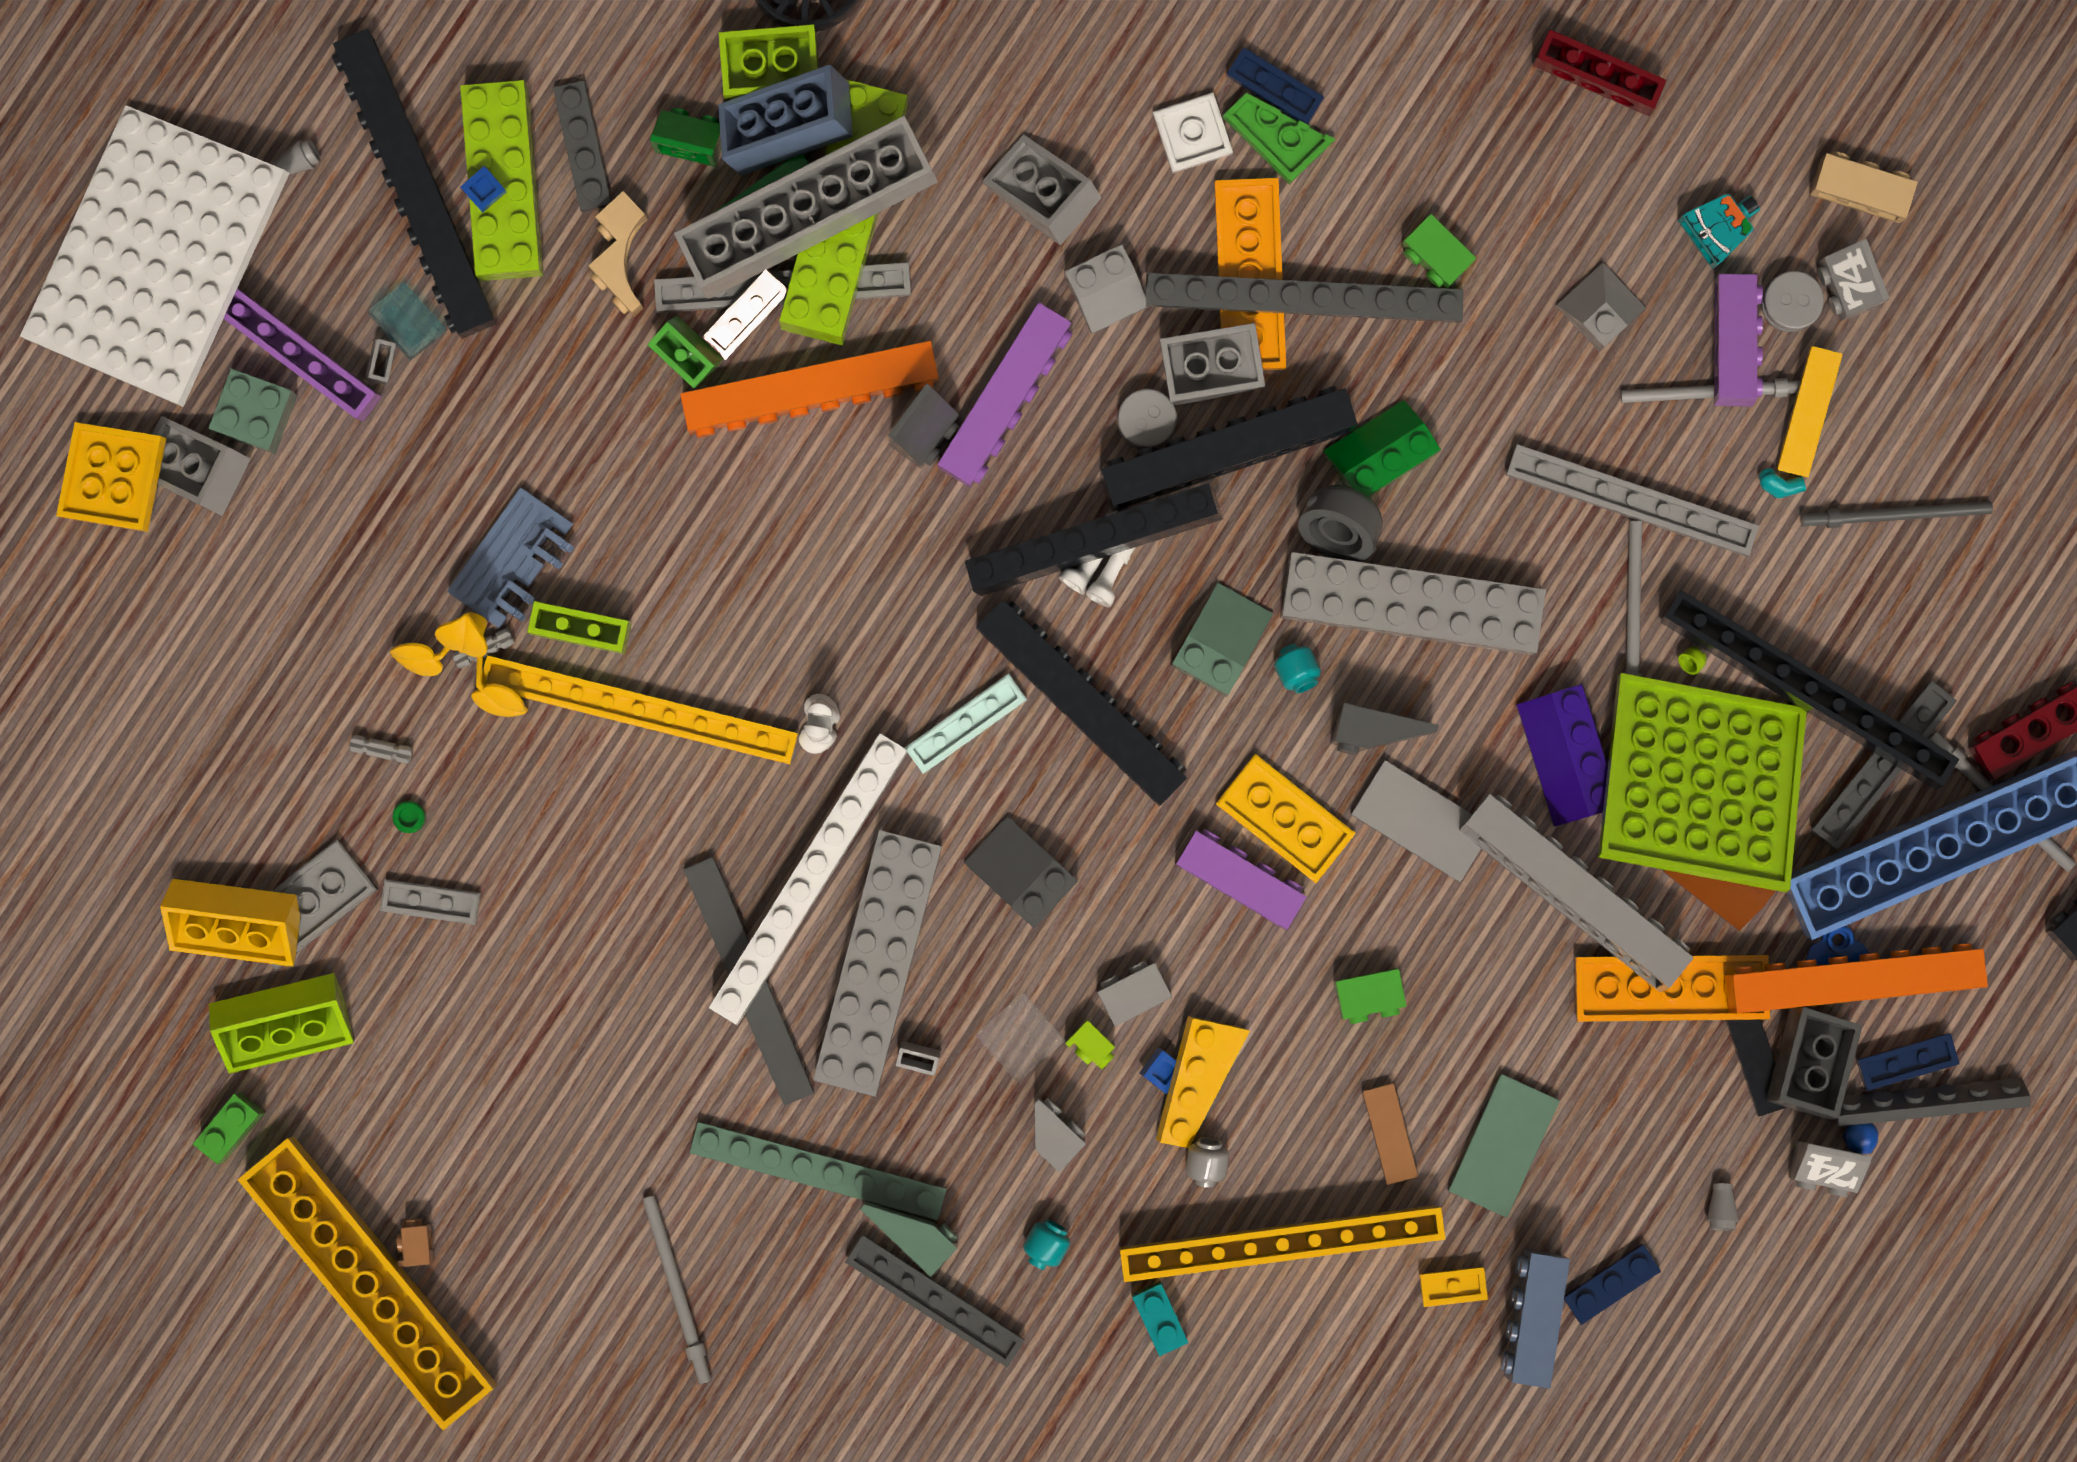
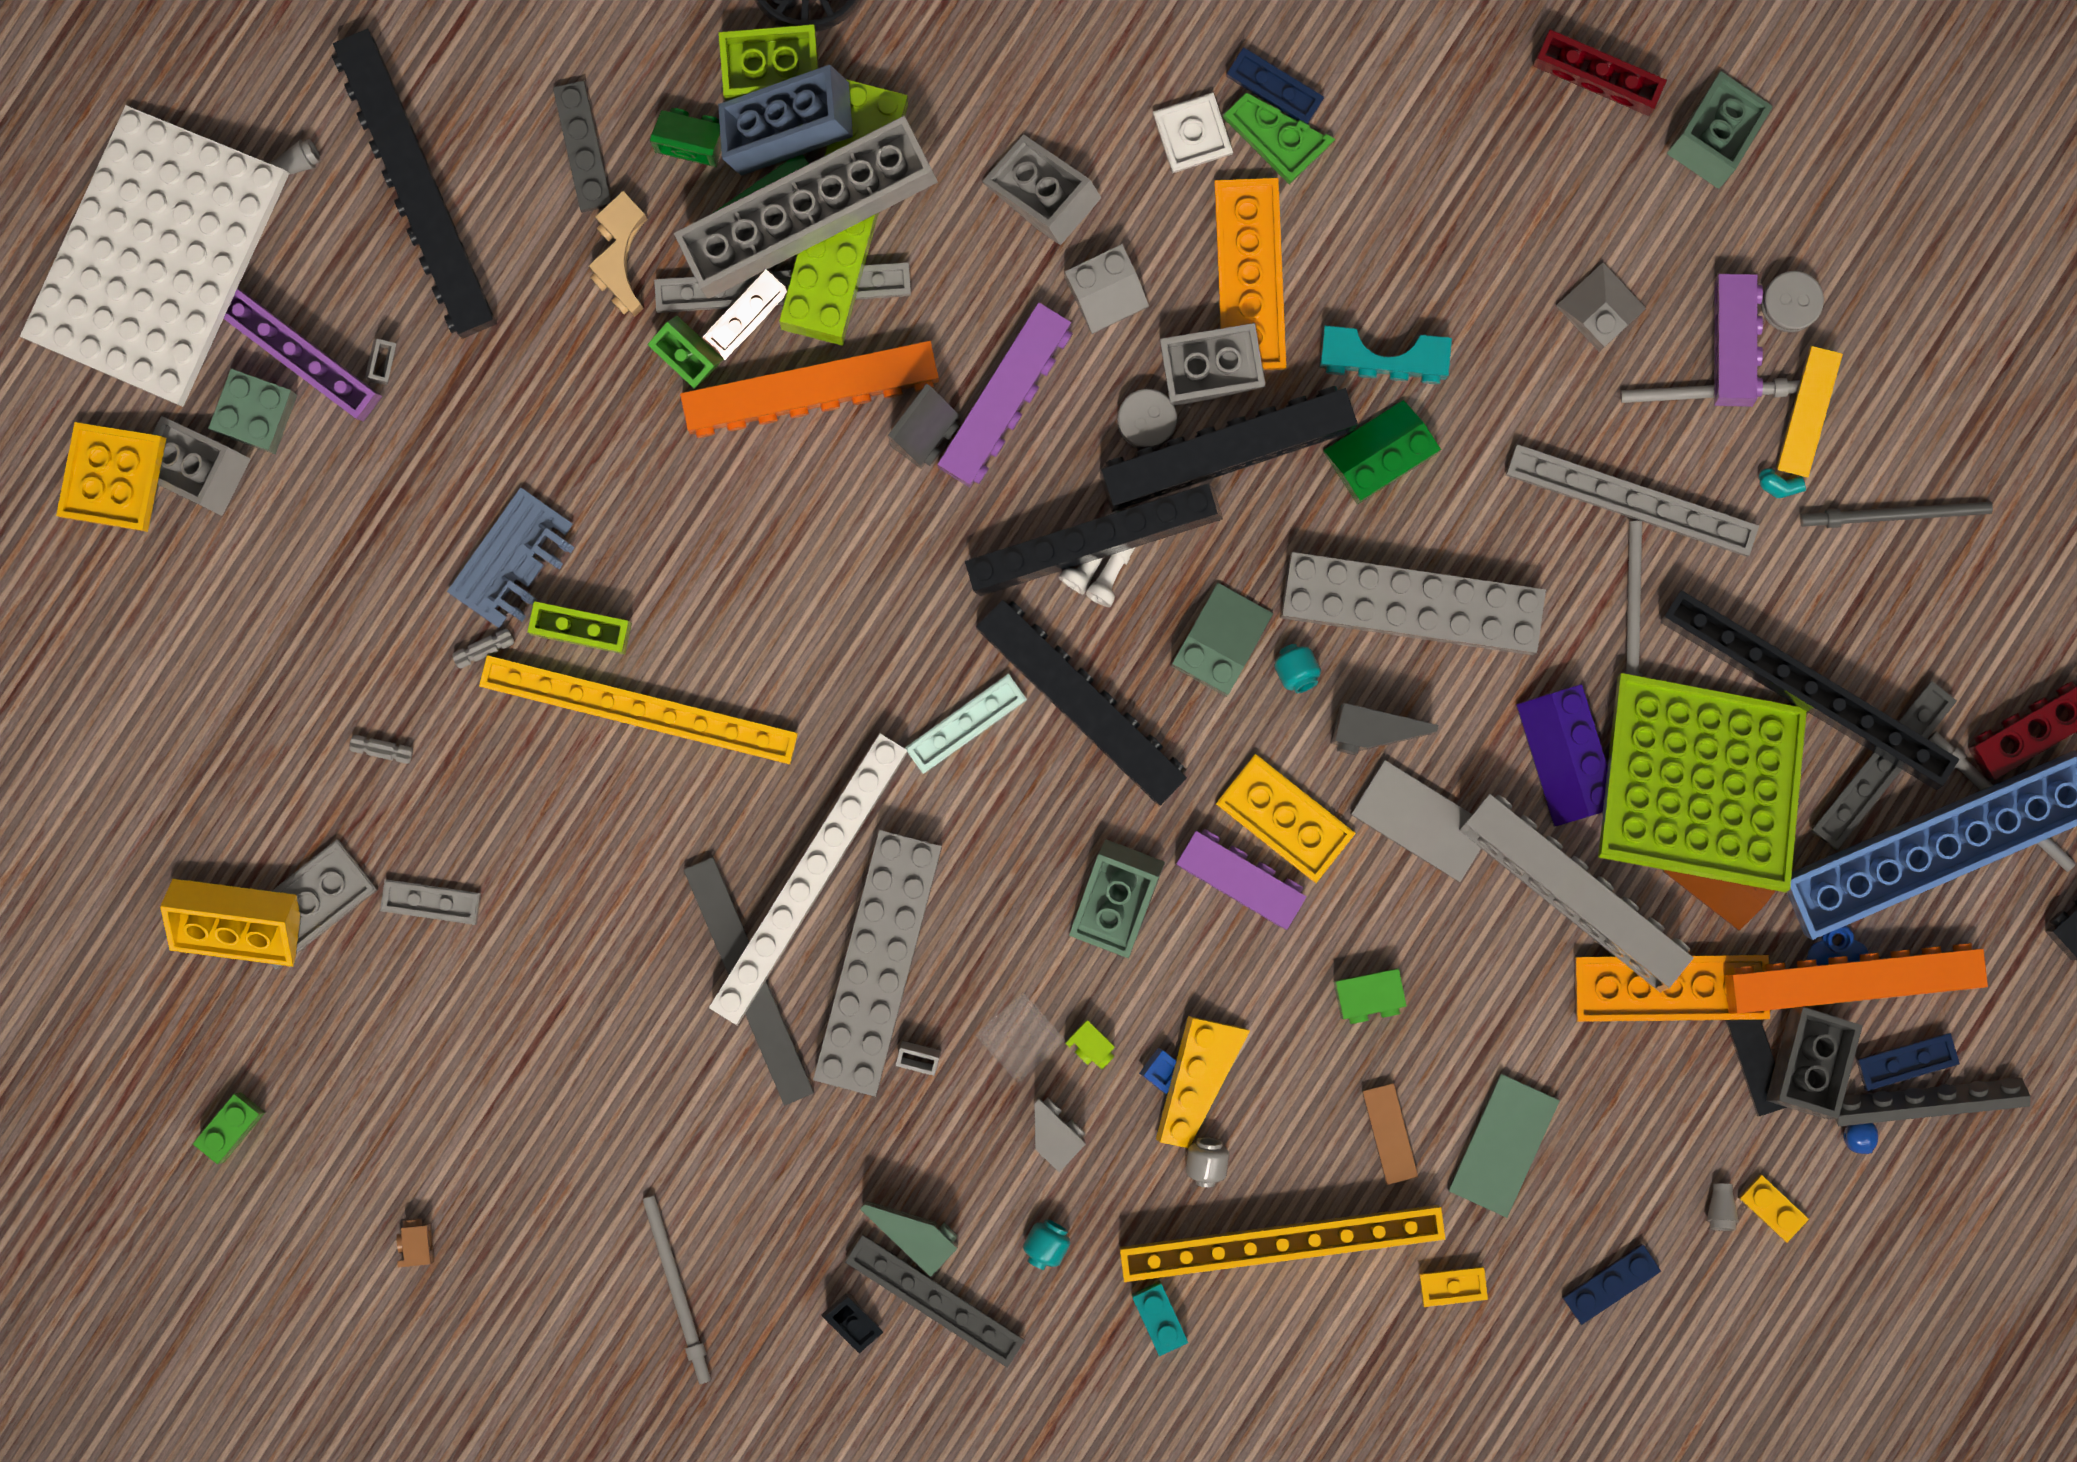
(280, 1023): lime slope -> none
(367, 1282): yellow brick -> none
(407, 321): clear light blue plate -> none
(409, 817): green tile -> none
(465, 636): yellow plant -> none
(483, 189): blue plate -> none
(501, 140): lime brick -> none
(818, 731): white piece -> none
(818, 1170): sand green plate -> none
(852, 1322): none -> black slope
(1020, 872): dark grey slope -> none
(1116, 898): none -> sand green slope
(1134, 993): light grey brick -> none
(1304, 297): dark grey plate -> none
(1341, 523): dark grey piece -> none
(1345, 351): none -> teal arch
(1437, 252): bright green brick -> none
(1536, 1318): sand blue brick -> none
(1697, 656): lime hinge -> none
(1719, 226): teal torso -> none
(1720, 130): none -> sand green slope
(1773, 1208): none -> yellow plate
(1828, 1167): light grey slope -> none
(1852, 280): light grey slope -> none
(1864, 187): tan brick -> none

